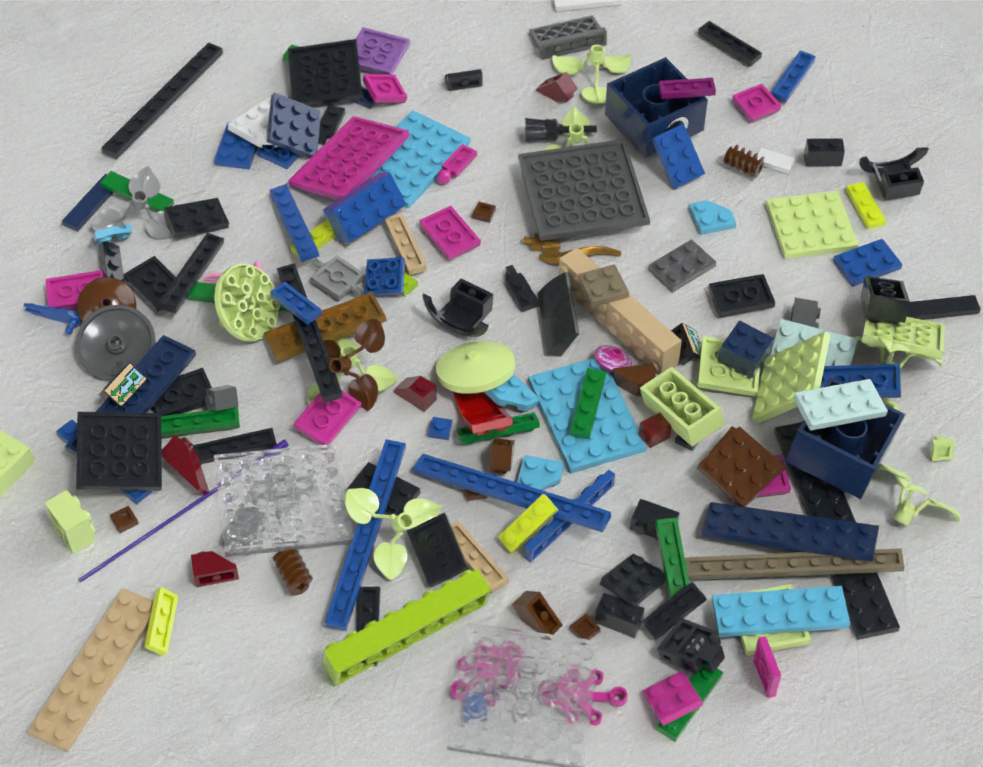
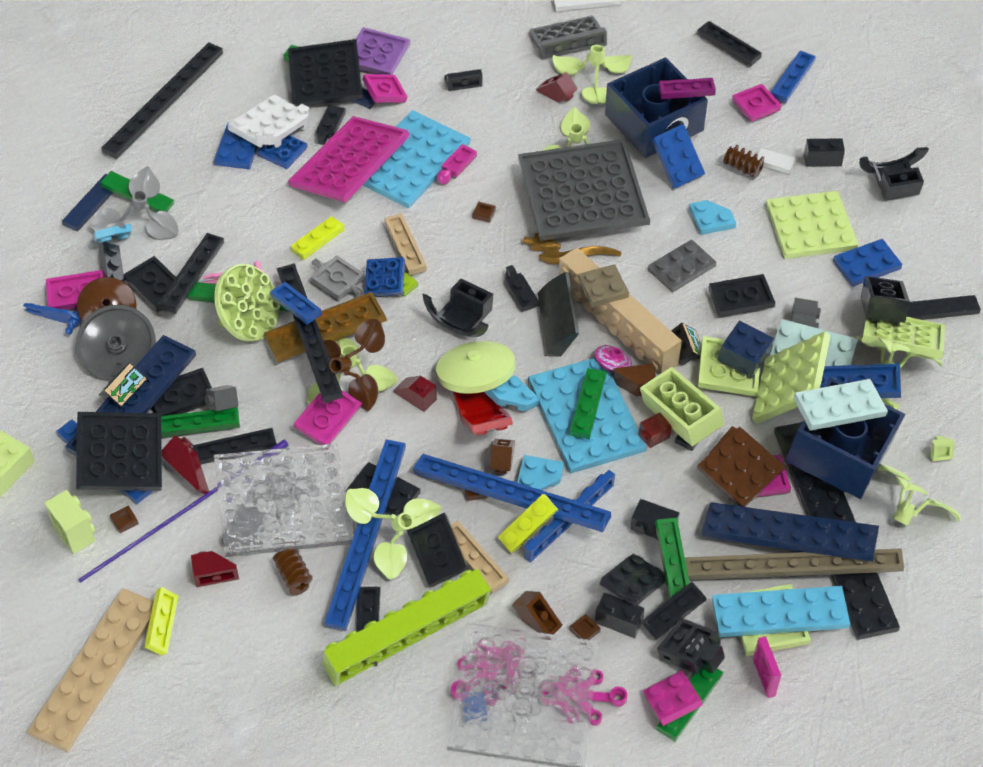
(196, 217): black plate -> none
(293, 125): plate -> none
(294, 223): blue plate -> none
(364, 207): blue brick -> none
(440, 428): blue plate -> none
(450, 232): dark pink plate -> none
(524, 422): green plate -> none
(549, 129): black piece -> none
(865, 205): neon yellow plate -> none

